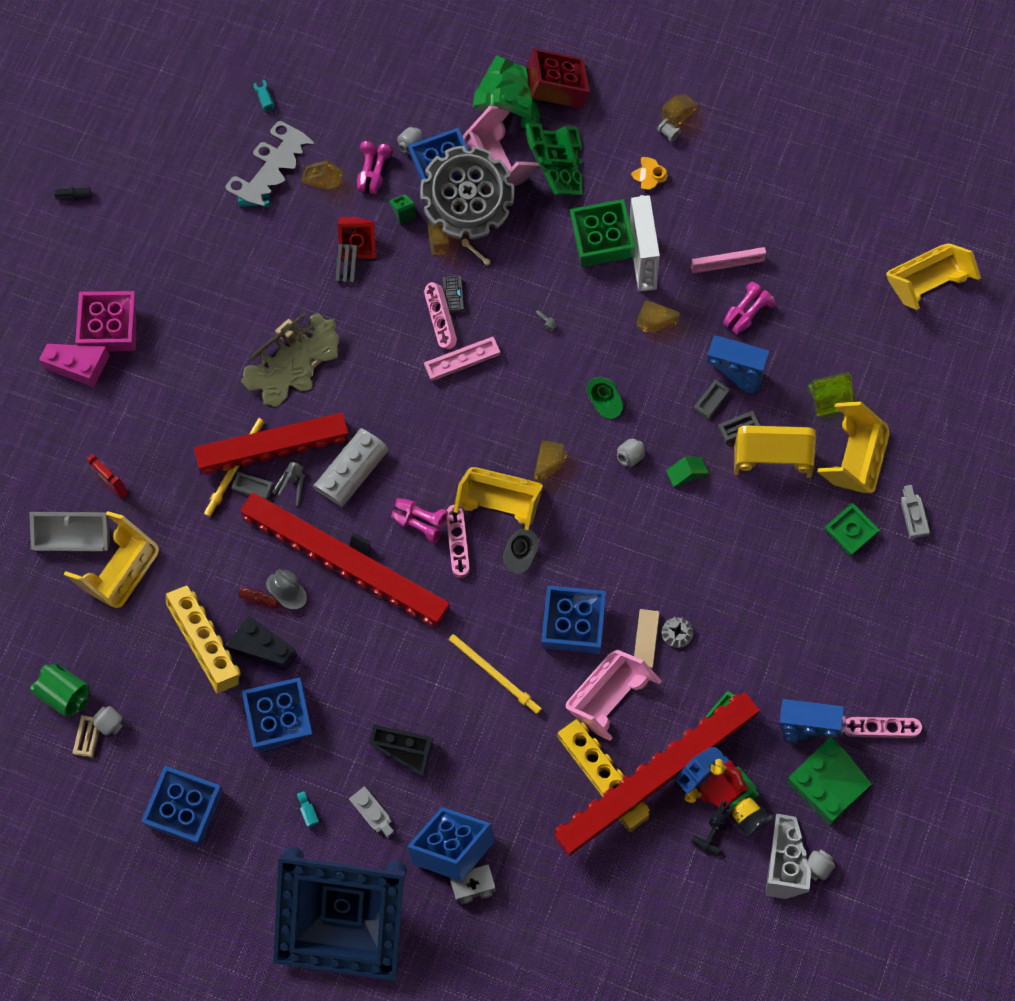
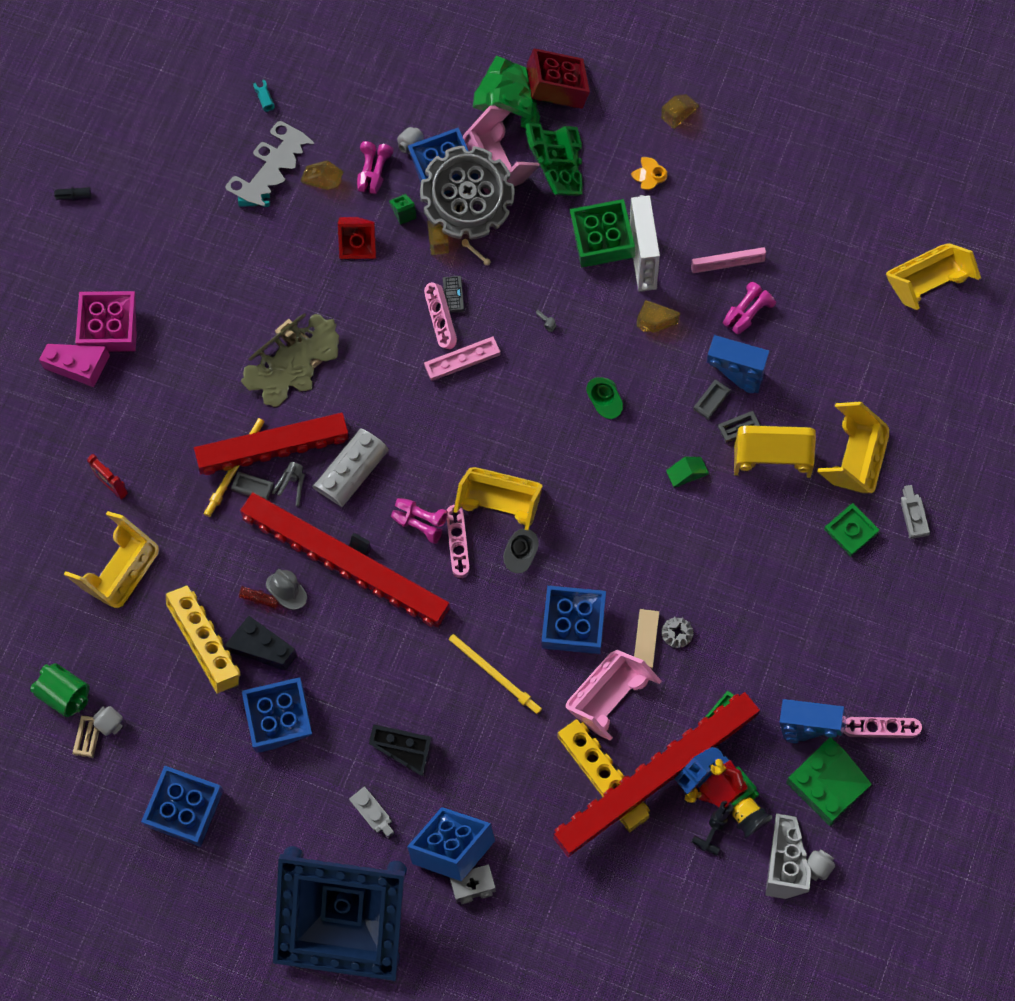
(69, 531): light grey container -> none
(307, 811): teal bar -> none
(339, 262): dark grey tile -> none
(549, 459): clear yellow slope -> none
(630, 452): light grey head -> none
(669, 130): light grey bush -> none
(829, 391): clear neon green bracket -> none

